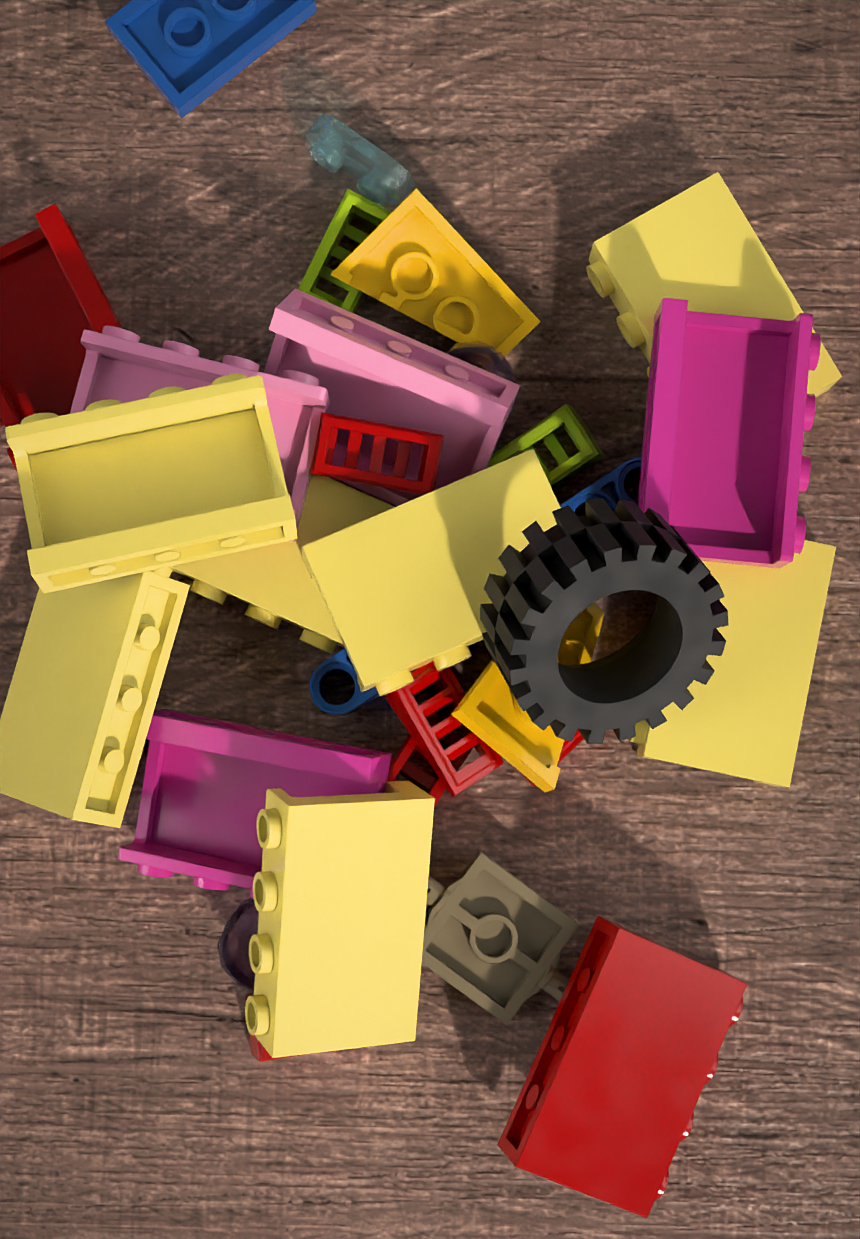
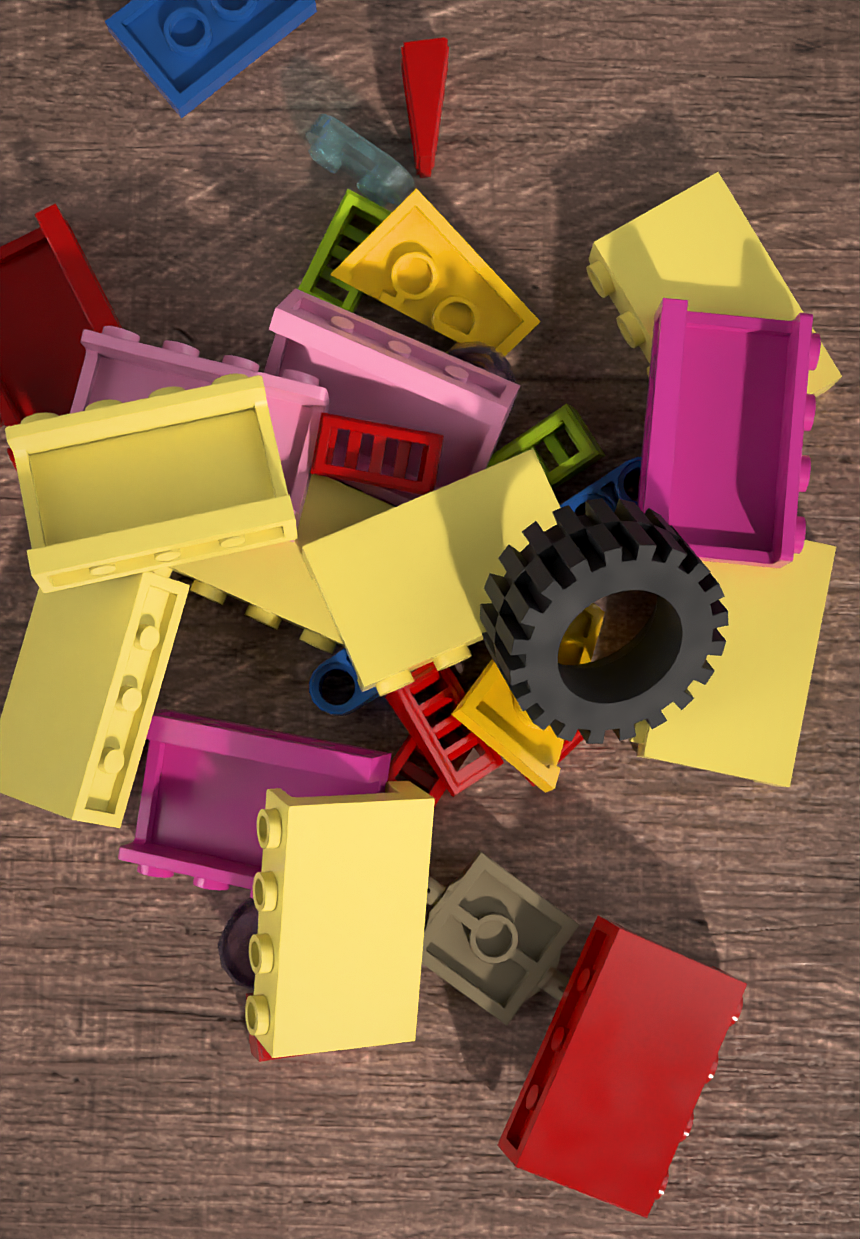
(424, 82): none -> red slope

